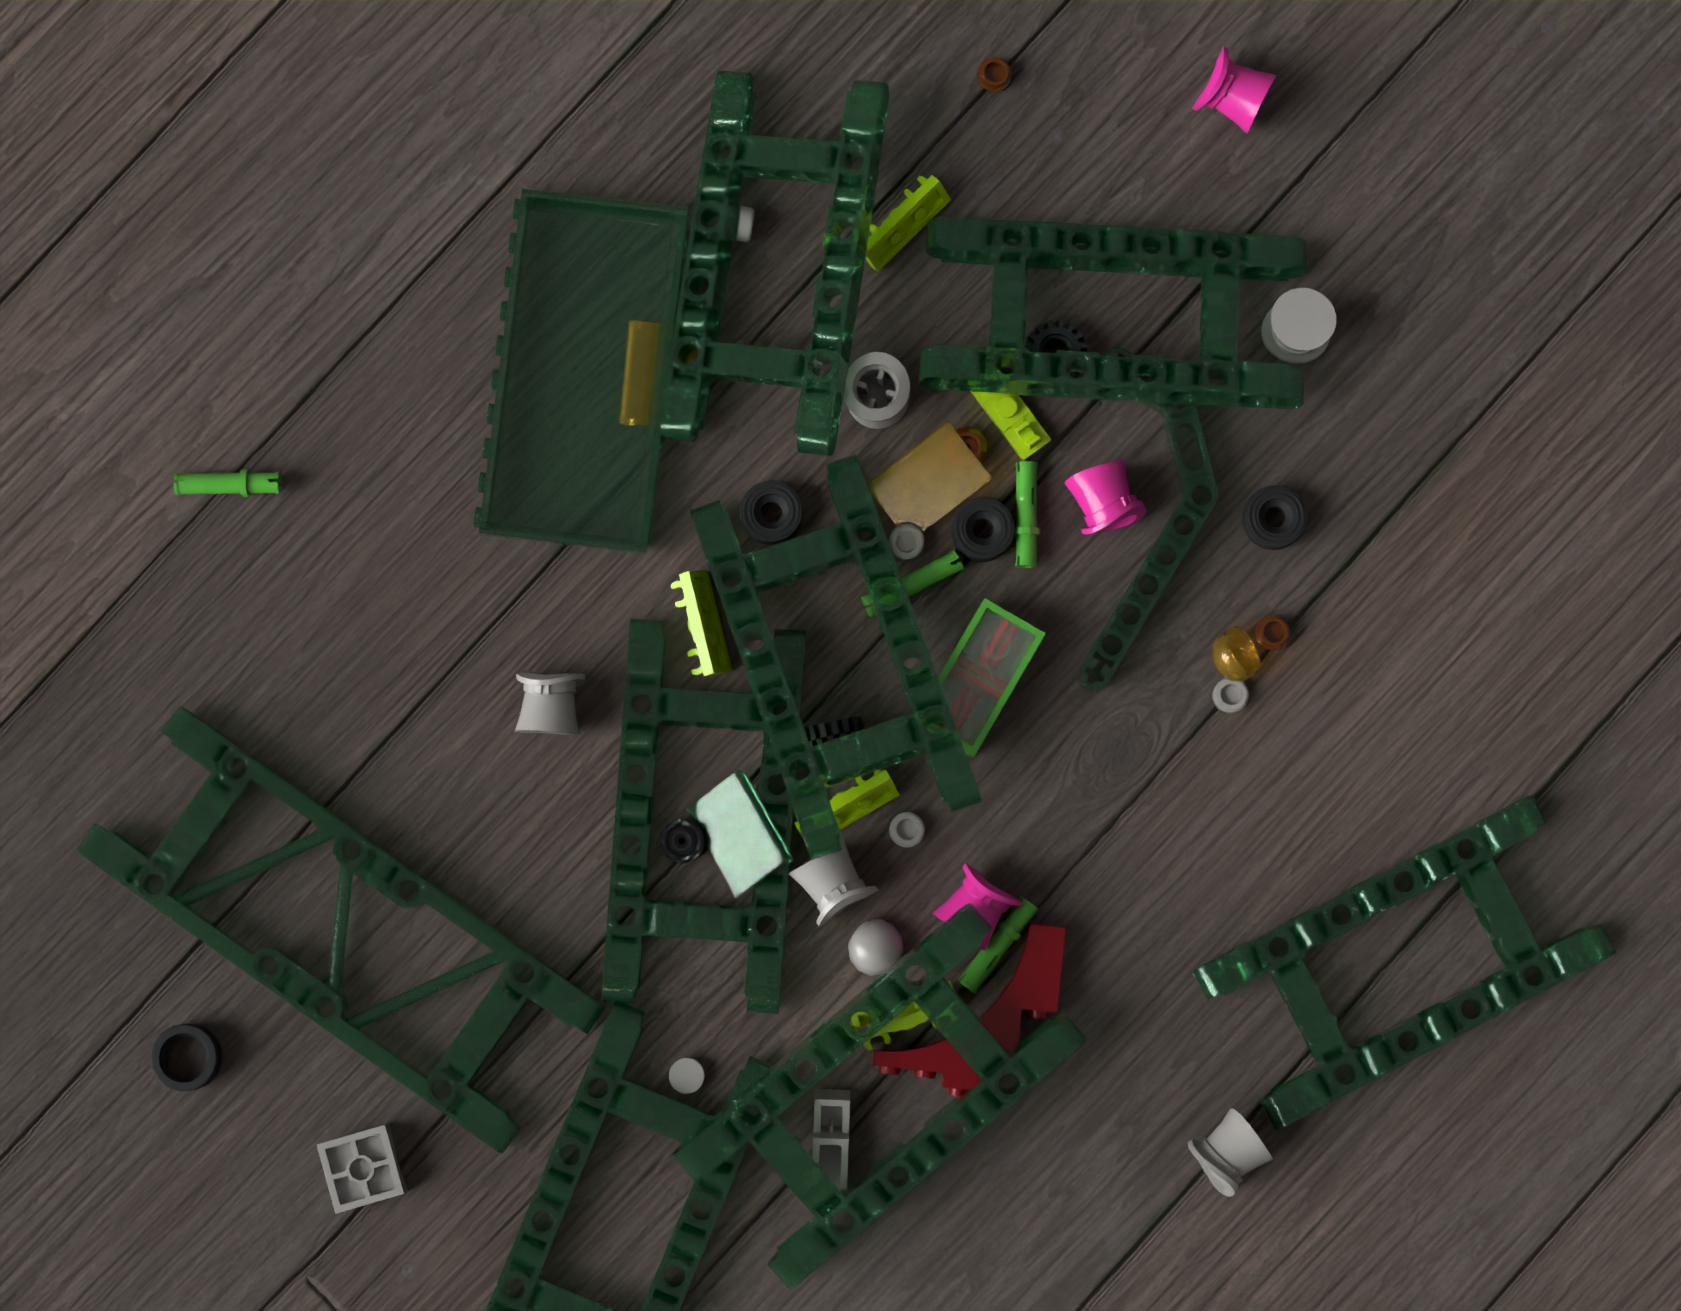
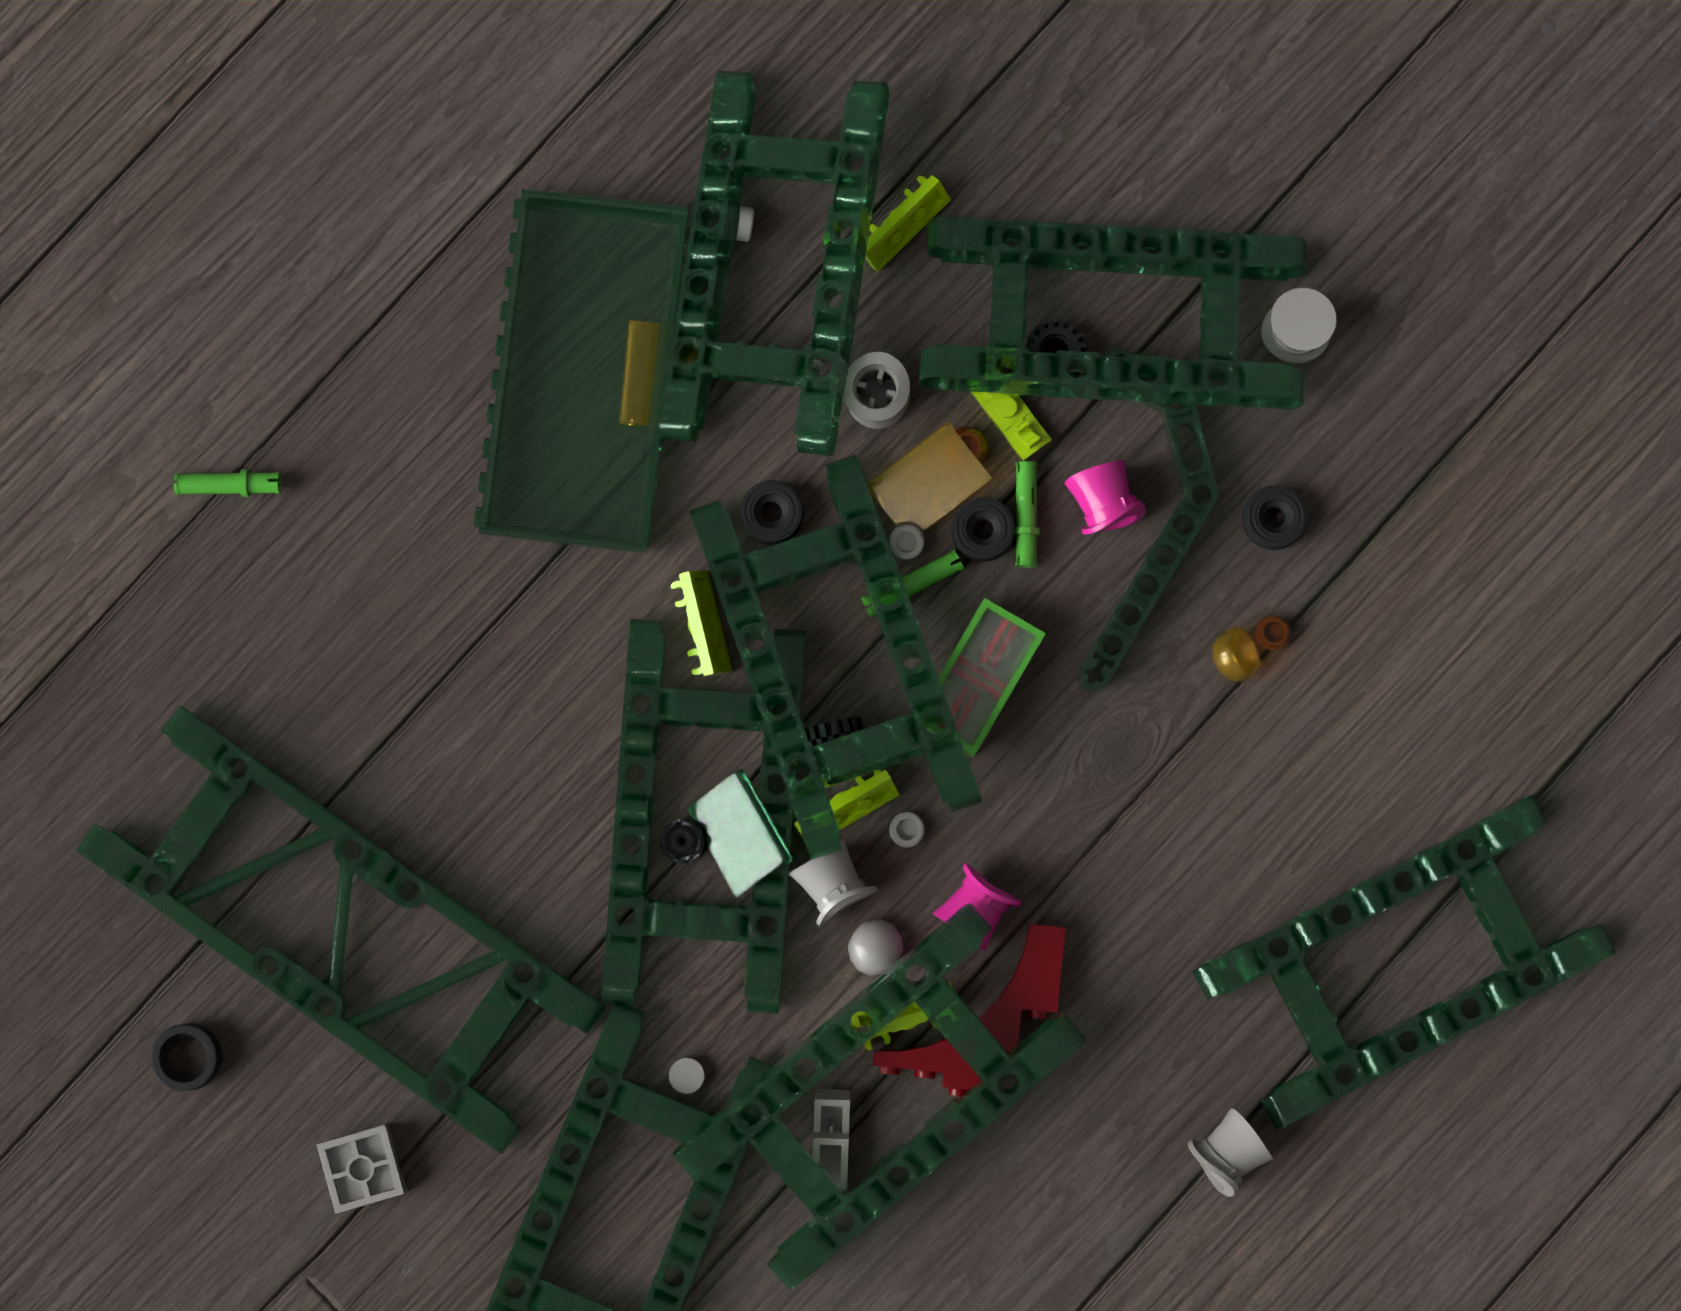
(549, 703): light grey hat -> none
(994, 74): reddish brown plate -> none
(1000, 941): bright green pin -> none
(1230, 695): light grey tile -> none
(1235, 91): dark pink hat -> none

